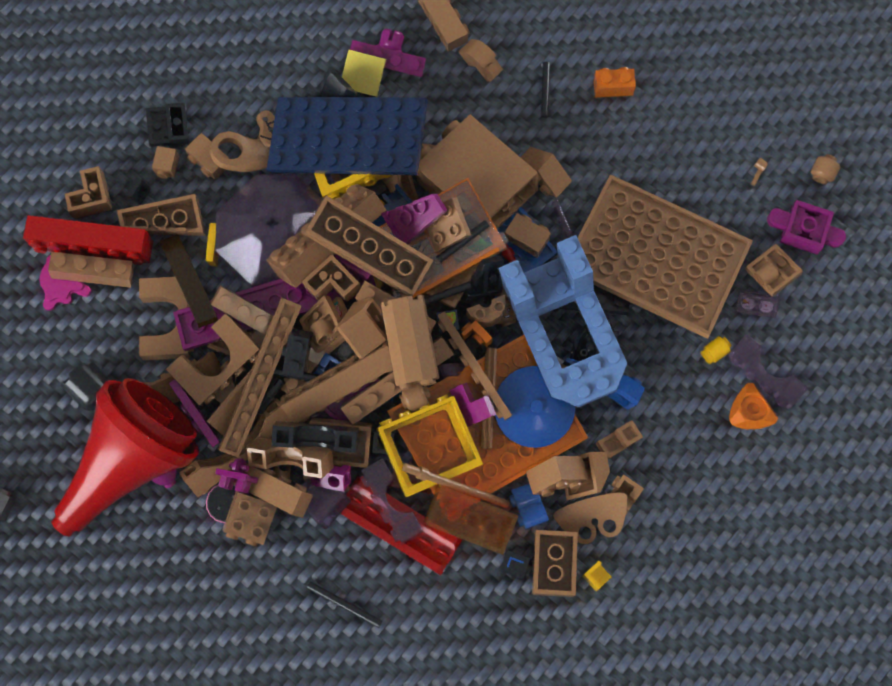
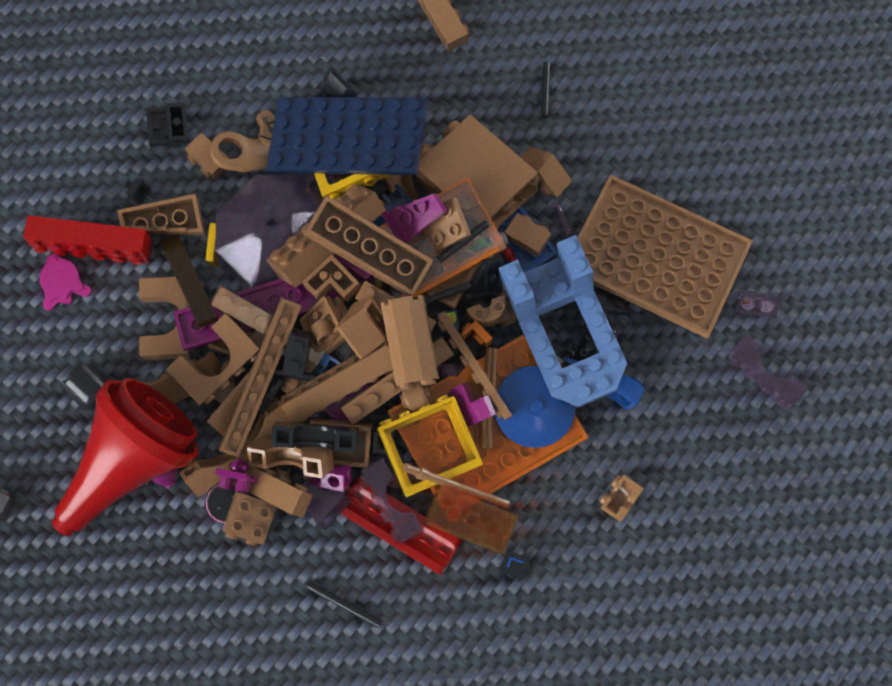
(91, 269): medium nougat brick -> none
(92, 198): medium nougat brick -> none
(165, 162): medium nougat brick -> none
(192, 410): magenta wing -> none
(363, 72): light yellow tile -> none
(391, 50): magenta plate -> none
(482, 57): medium nougat brick -> none
(529, 507): blue brick -> none
(555, 563): medium nougat brick -> none
(557, 474): medium nougat brick -> none
(596, 576): yellow panel -> none
(597, 470): medium nougat slope -> none
(602, 507): medium nougat piece -> none
(614, 82): orange brick -> none
(619, 439): medium nougat slope -> none
(716, 350): yellow brick -> none
(751, 409): orange hat -> none
(761, 165): medium nougat hand -> none
(774, 270): medium nougat plate -> none
(812, 221): magenta brick -> none
(825, 169): medium nougat head -> none

